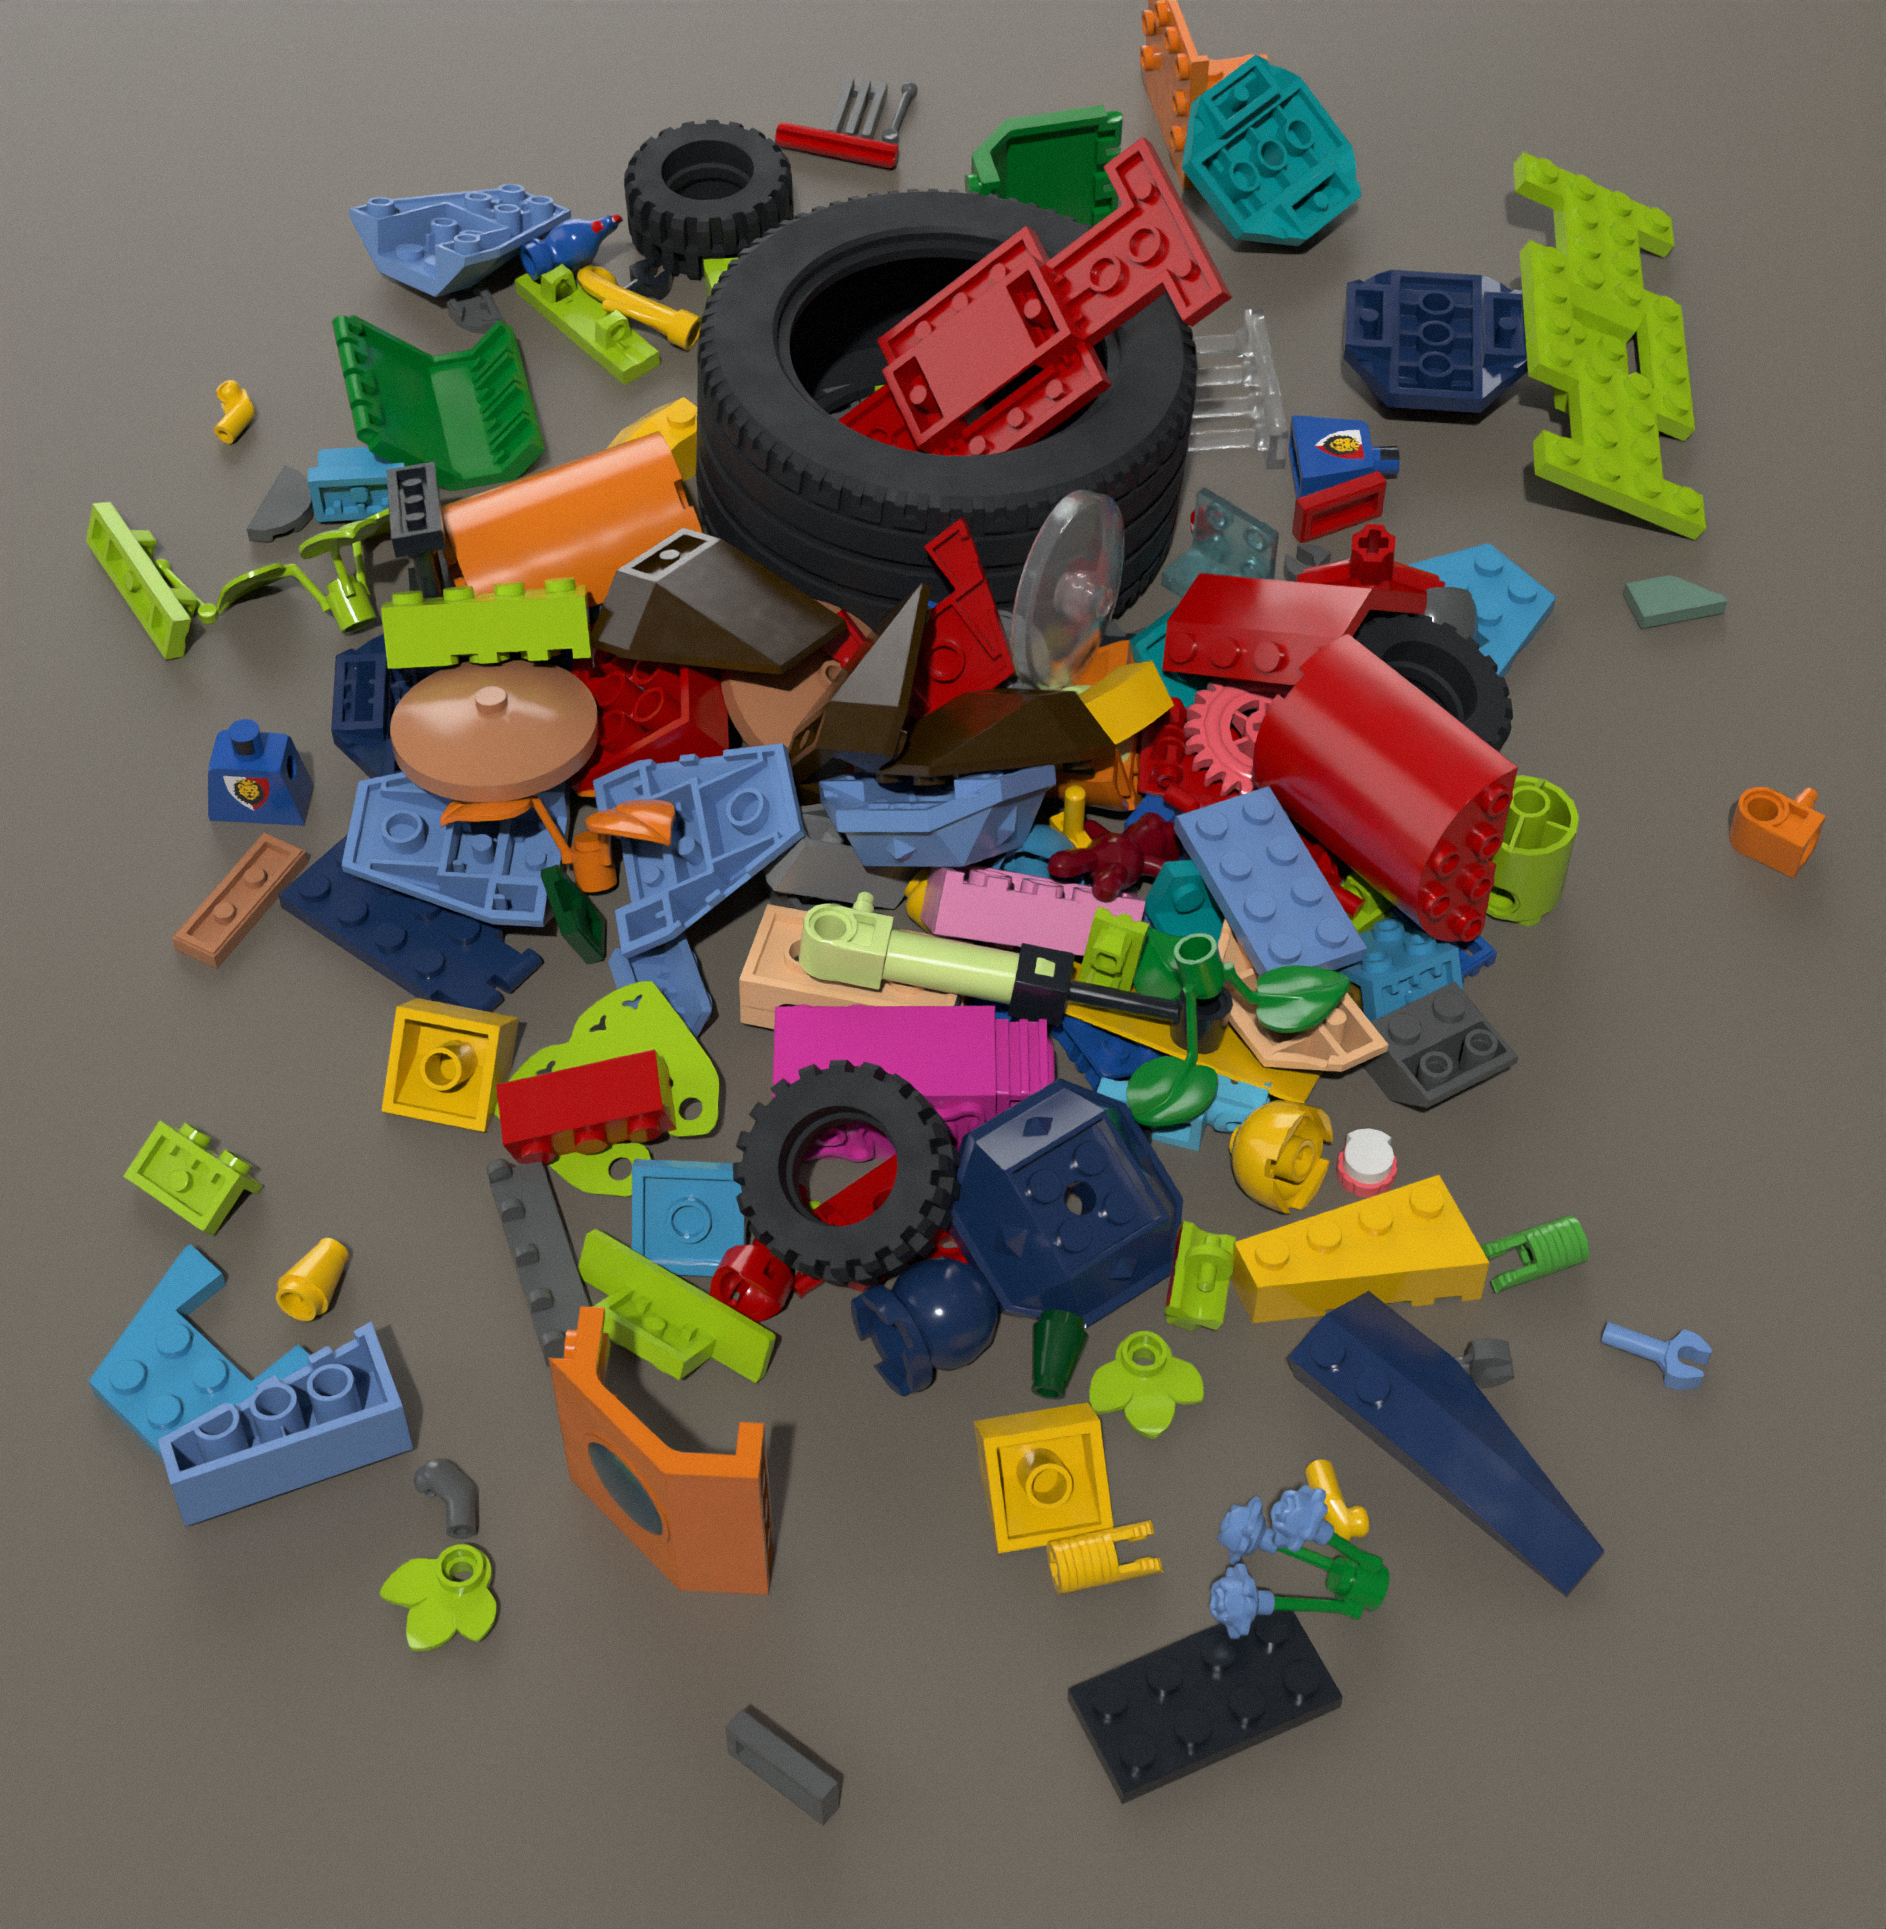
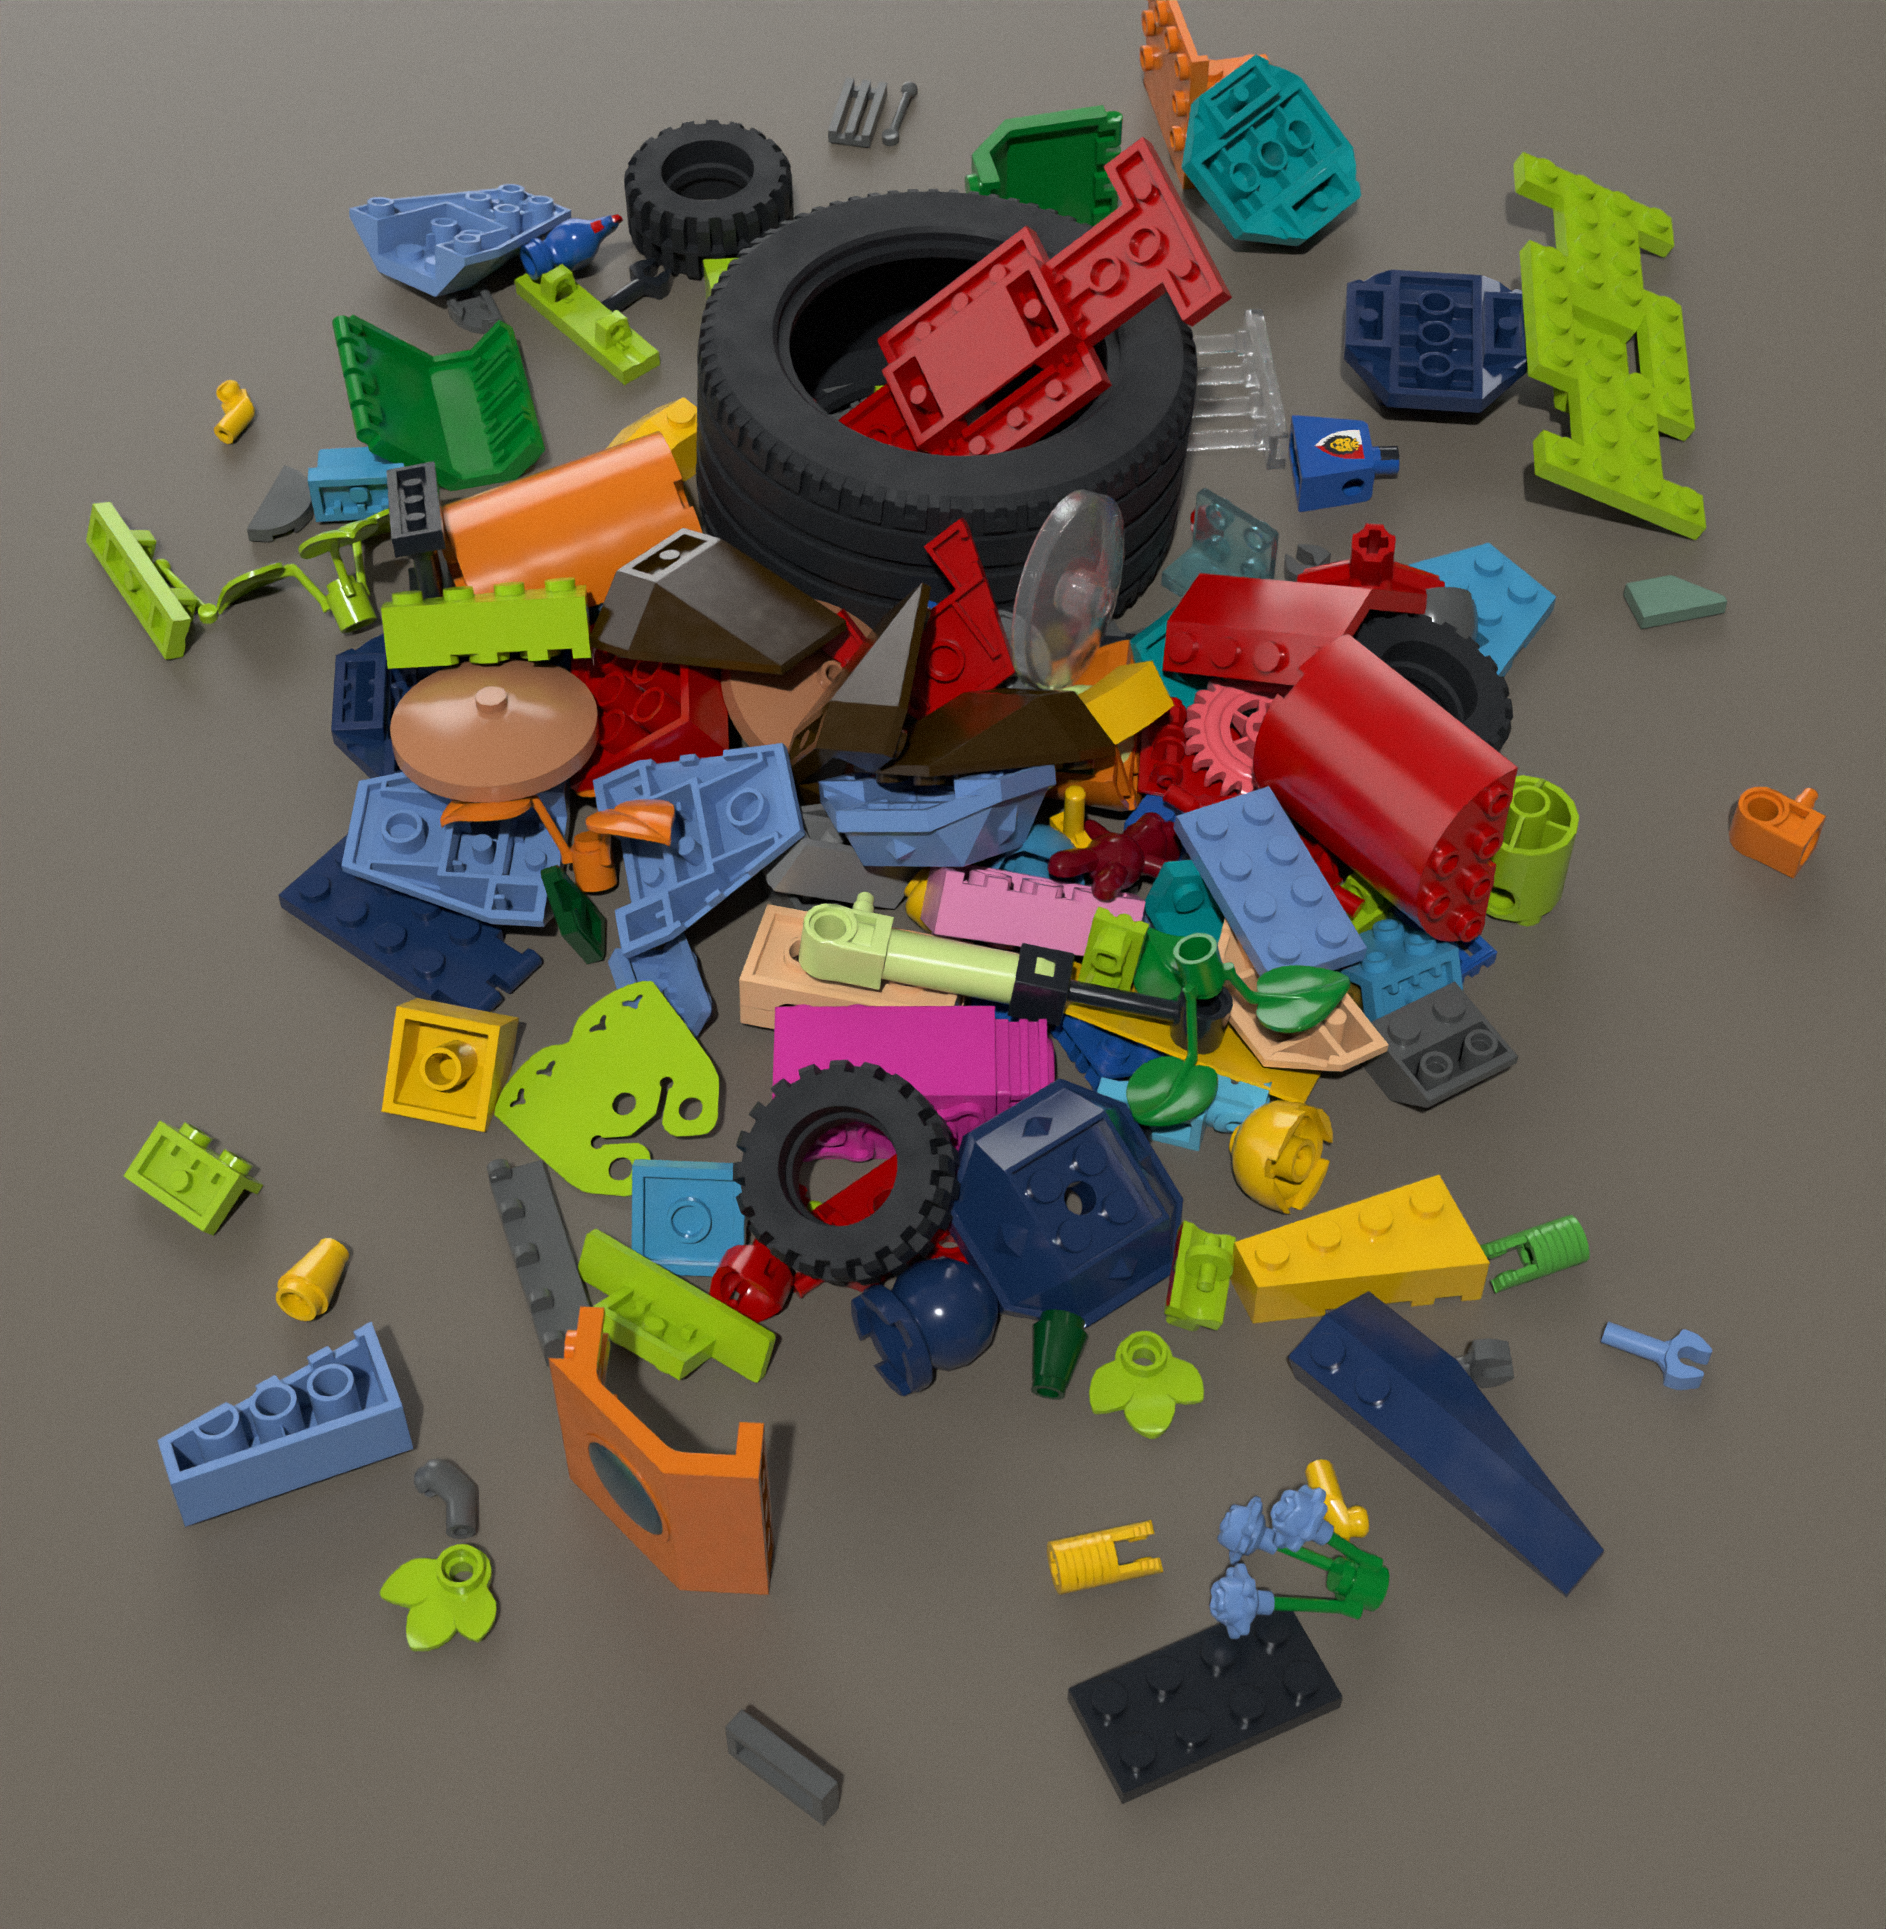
(165, 1369): dark azure wing -> none
(240, 900): nougat tile -> none
(257, 777): blue torso -> none
(586, 1107): red brick -> none
(679, 326): yellow plant -> none
(837, 145): red axle -> none
(1043, 1475): yellow slope -> none
(1339, 507): red tile -> none
(1367, 1163): white piece -> none

